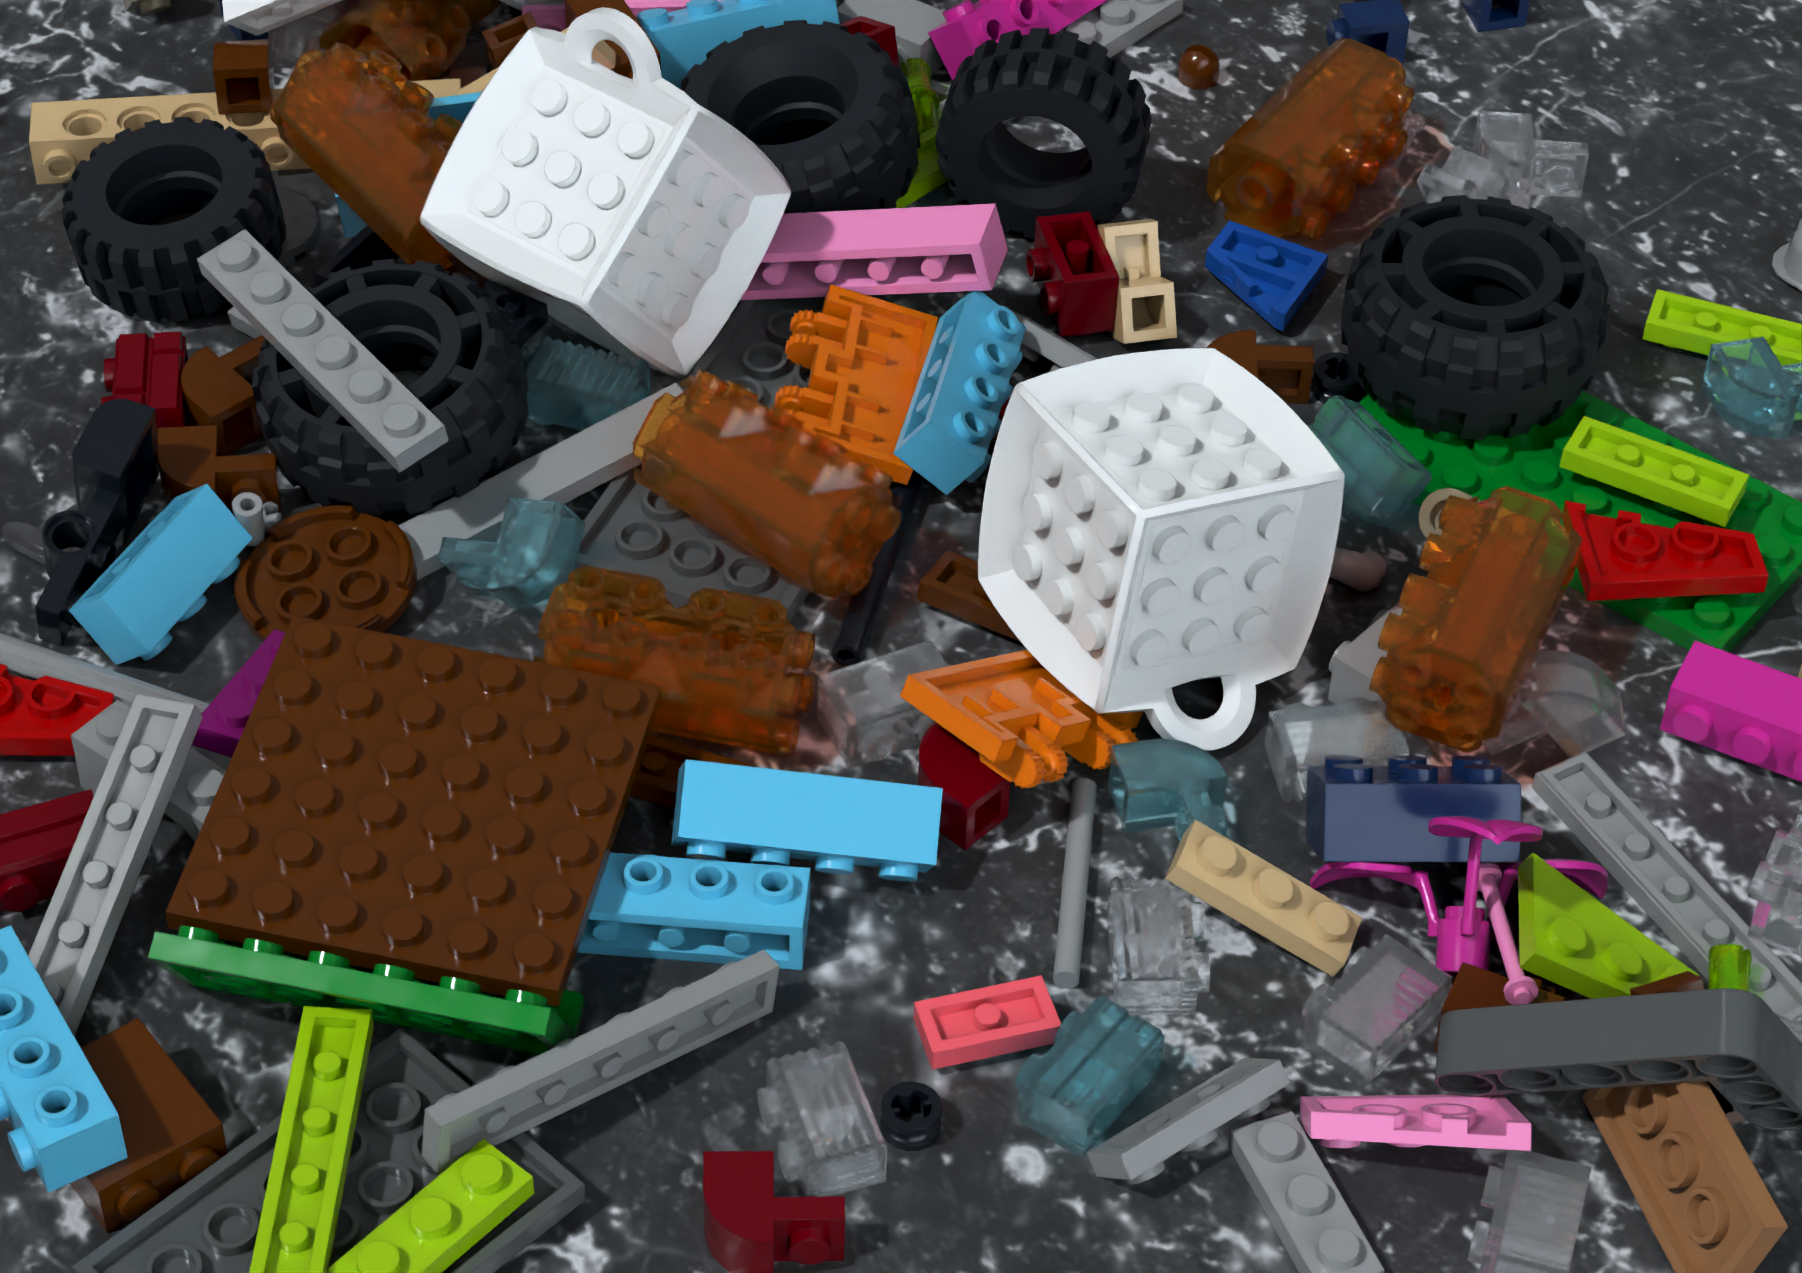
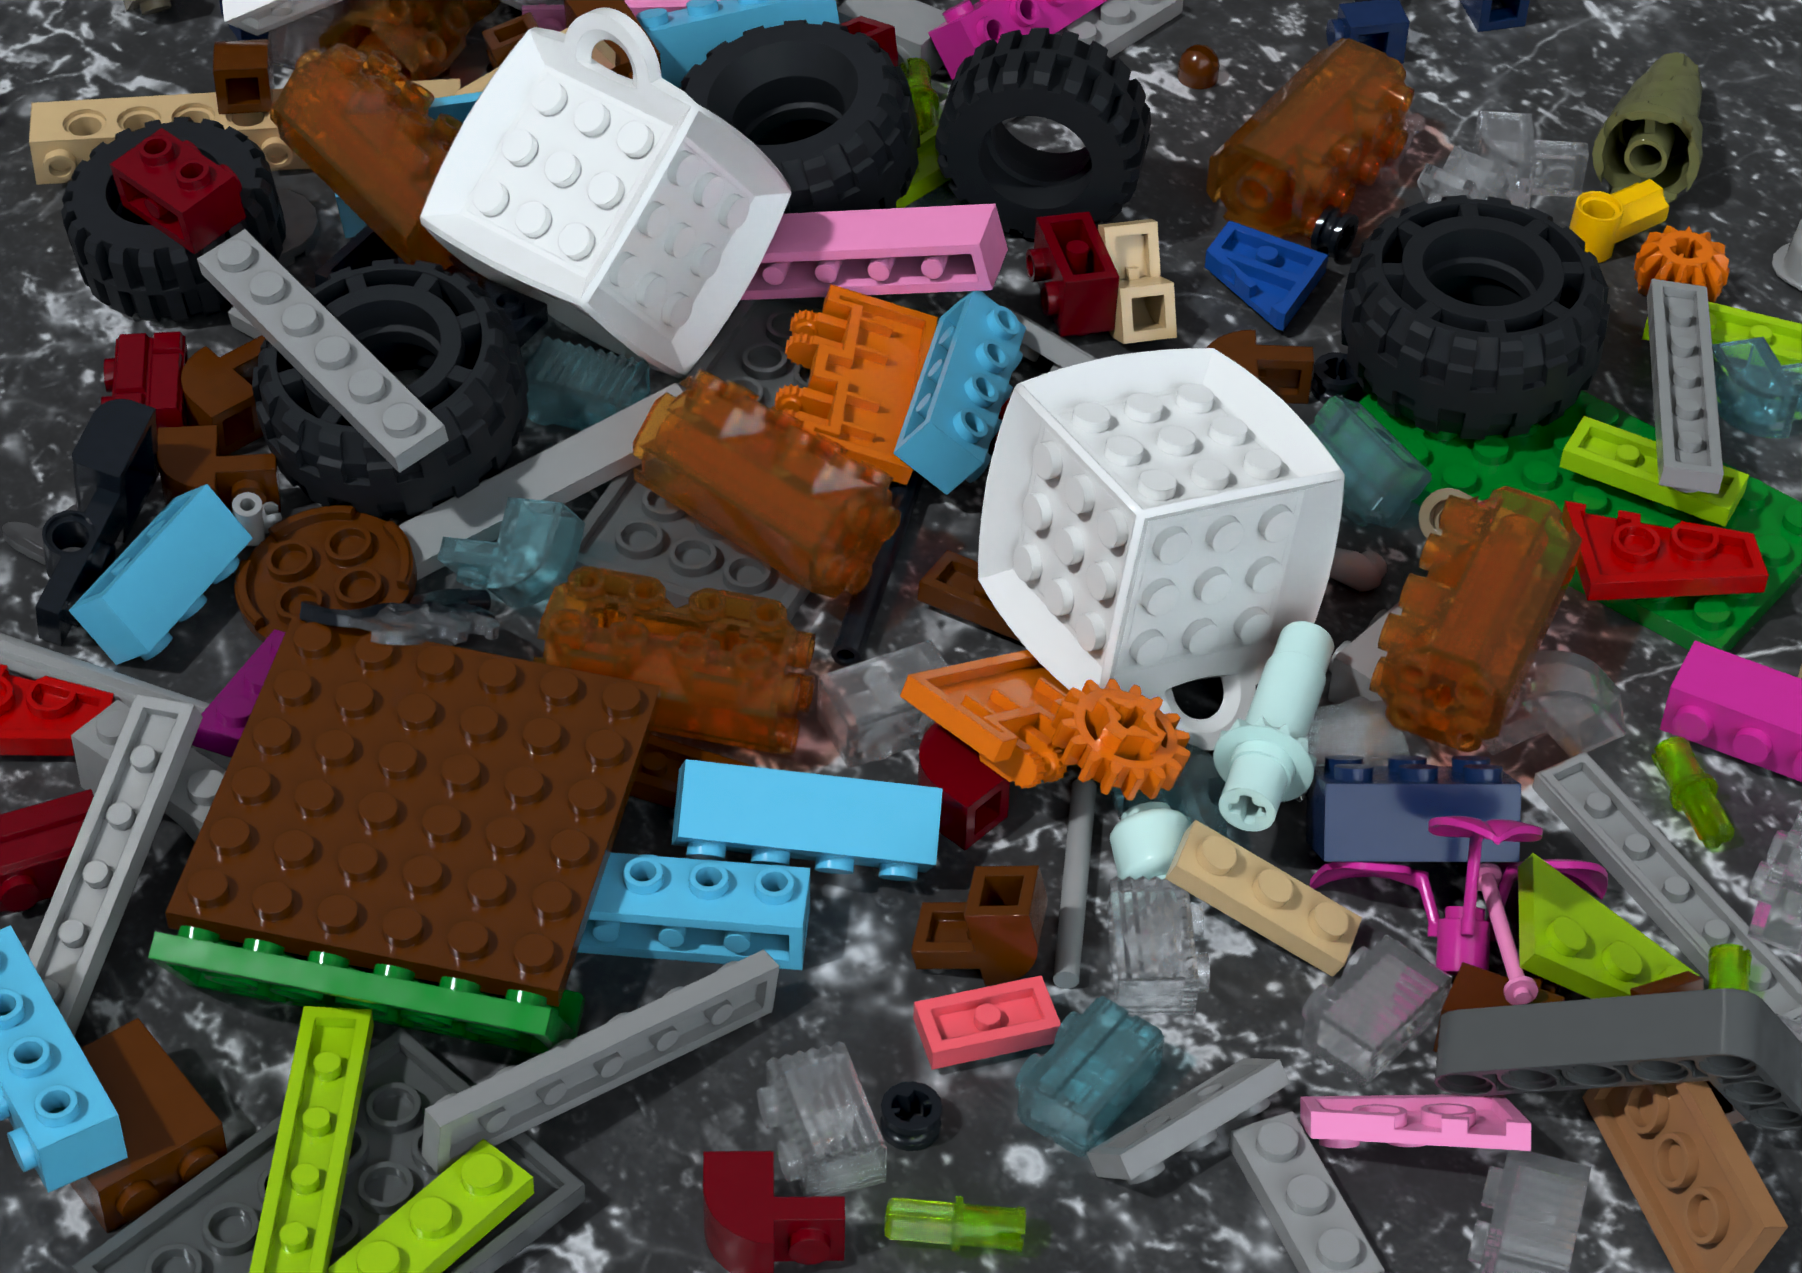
(179, 190): none -> dark red brick
(435, 614): none -> piece
(955, 1223): none -> clear neon green axle
(991, 931): none -> reddish brown brick
(1120, 739): none -> orange gear
(1147, 840): none -> light aqua head
(1267, 752): none -> light aqua gear
(1334, 232): none -> black bush
(1609, 218): none -> yellow piece
(1654, 130): none -> olive cone
(1682, 259): none -> orange gear
(1684, 387): none -> light grey plate
(1693, 791): none -> clear neon green axle

